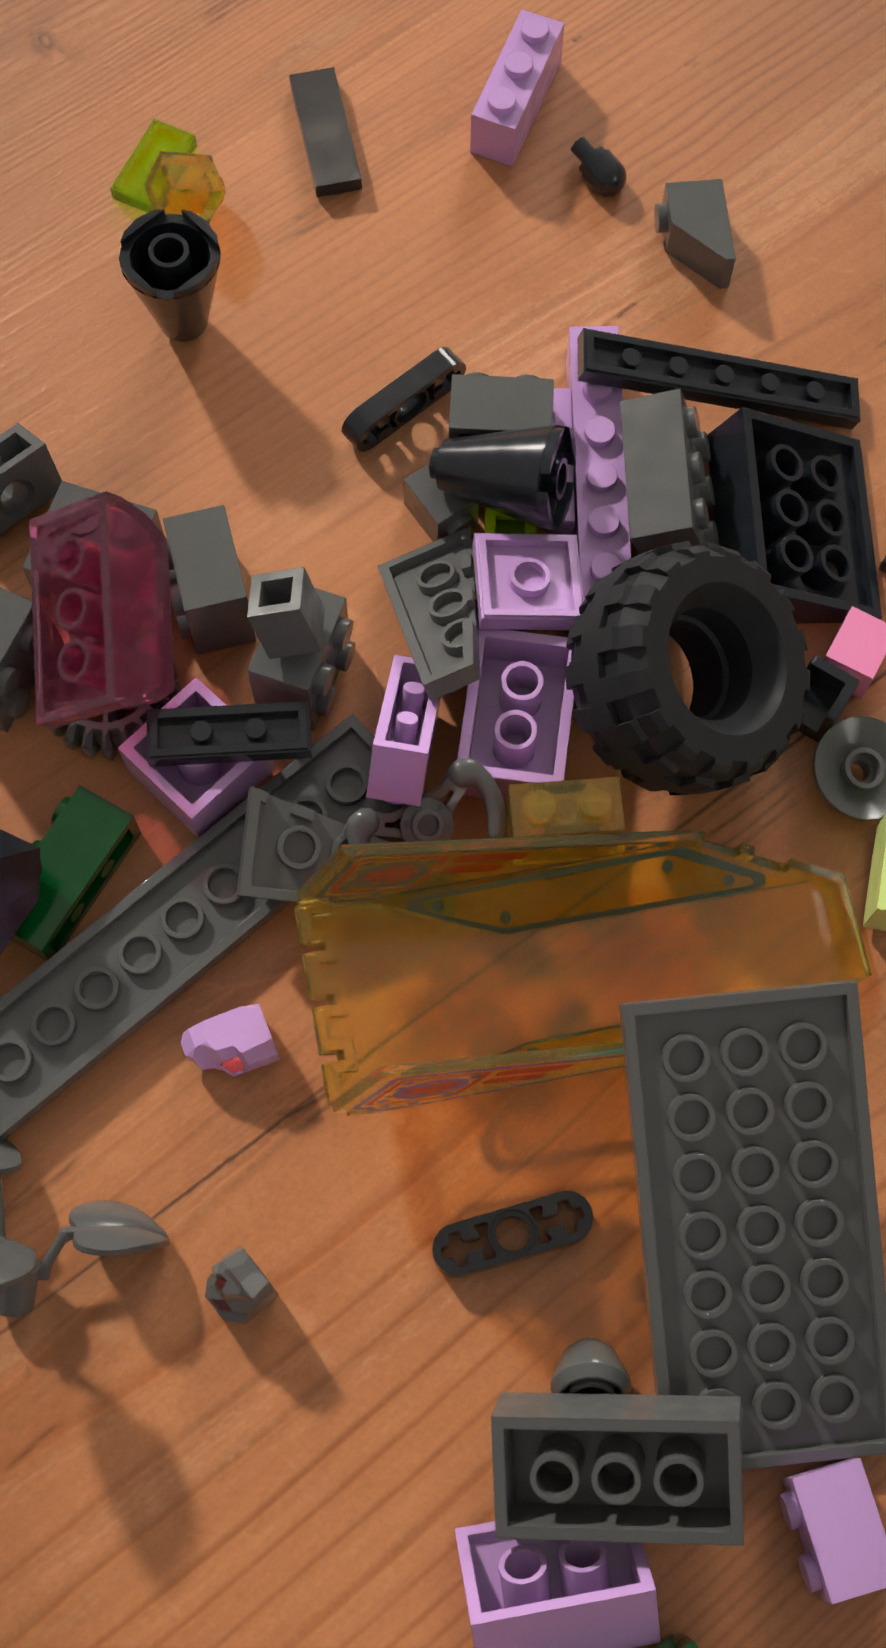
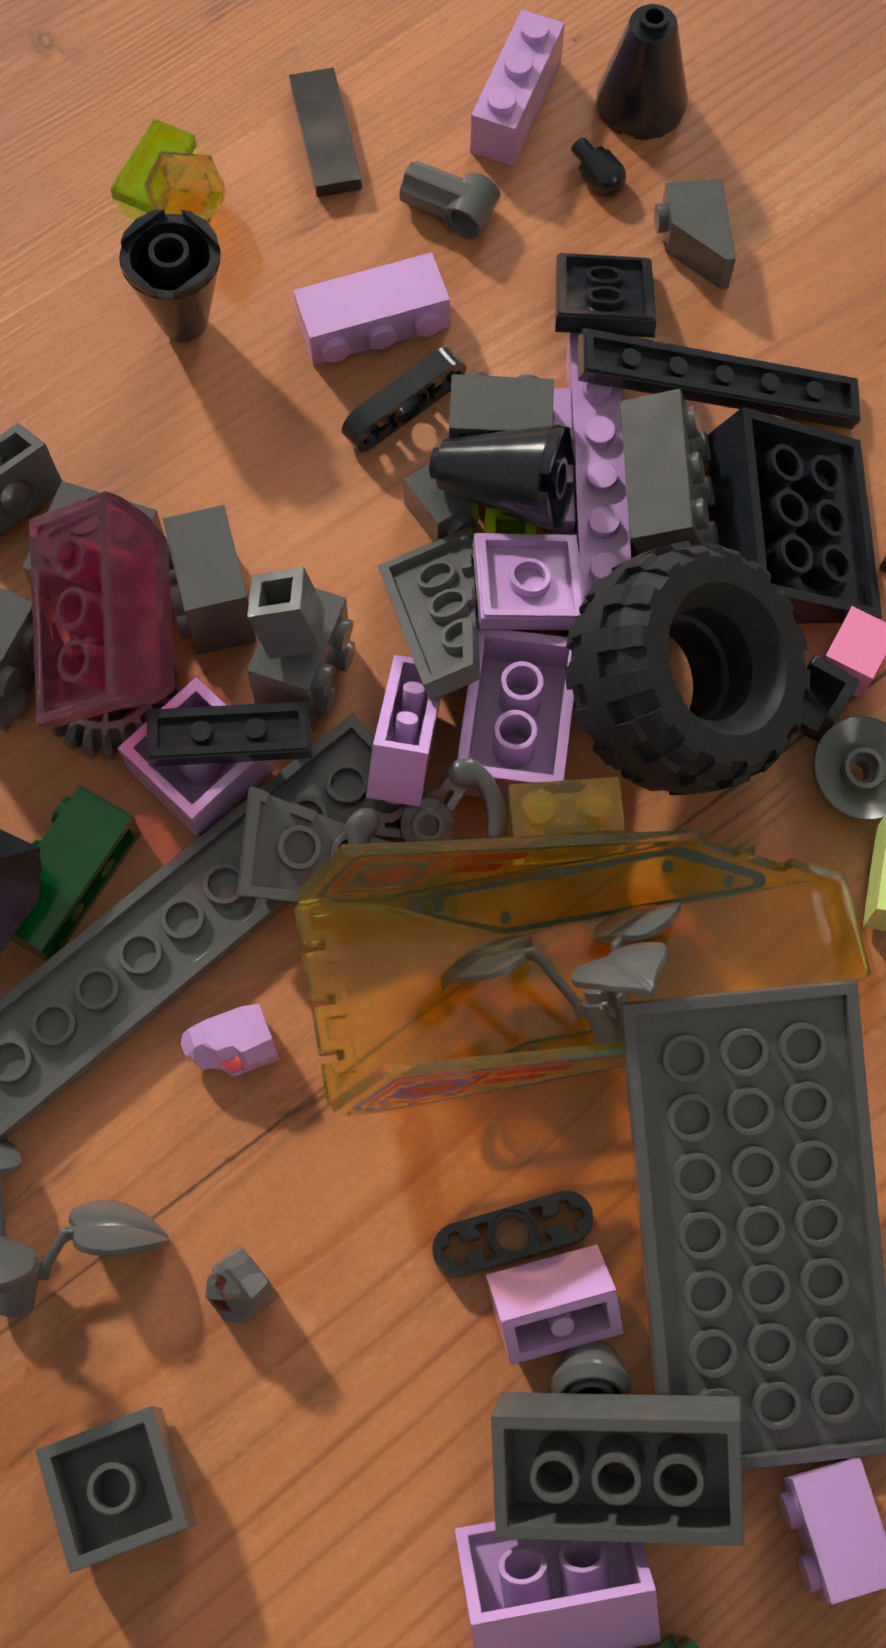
(115, 1488): none -> dark grey brick
(372, 309): none -> lavender brick
(460, 202): none -> dark grey piece
(555, 1304): none -> lavender brick
(605, 294): none -> black tile
(605, 980): none -> dark grey plant
(645, 76): none -> black cone

